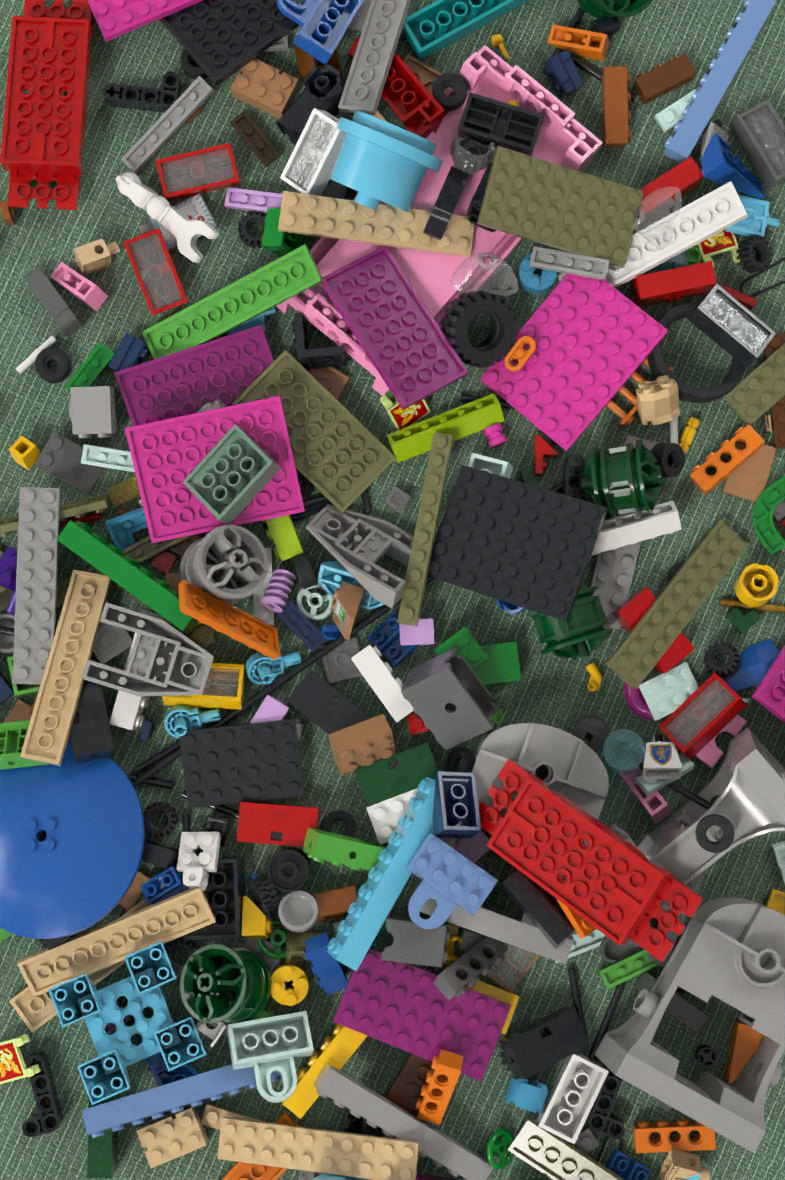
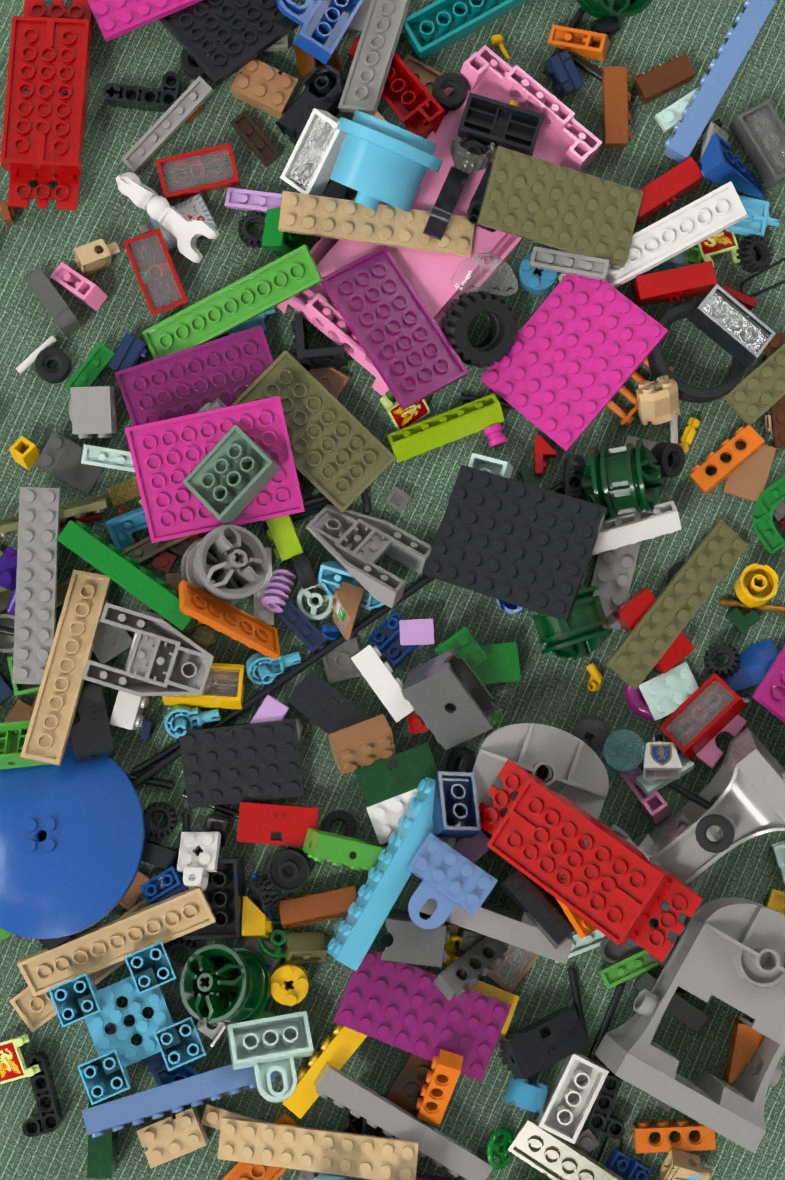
(298, 911): light grey piece -> none
(330, 971): blue brick -> none
(425, 529): olive plate -> none
(518, 353): orange plate -> none
(656, 217): clear piece -> none
(706, 1059): black wheel -> none

